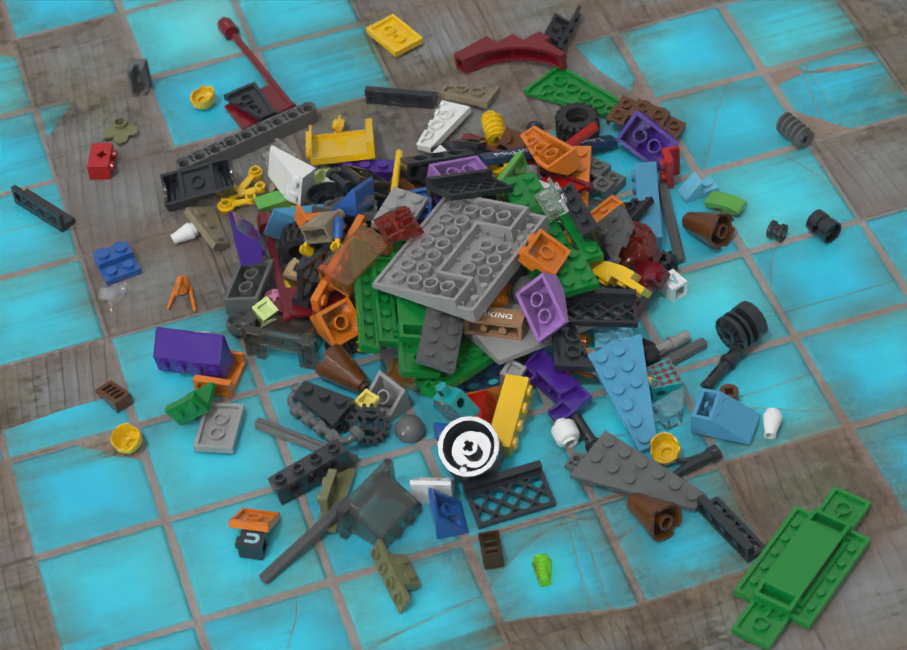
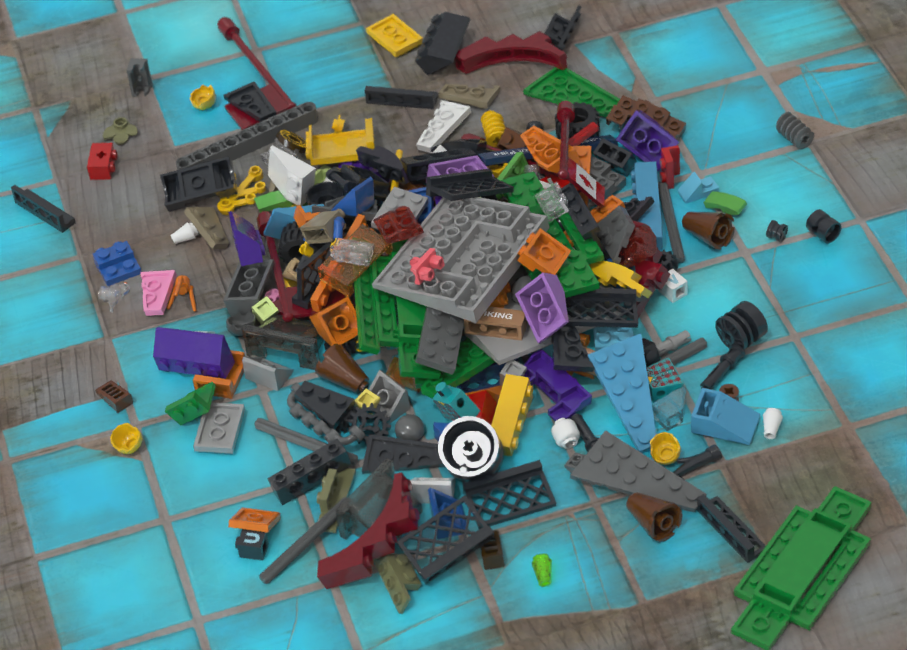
(157, 290): none -> bright pink wing
(266, 372): none -> light grey slope
(291, 141): none -> dark brown tile
(352, 251): none -> clear bracket
(379, 540): none -> dark red arch
(385, 161): none -> black slope
(403, 452): none -> black wing
(424, 266): none -> coral hips
(441, 41): none -> black slope
(458, 552): none -> black fence
(568, 168): none -> flag
(617, 157): none -> black brick

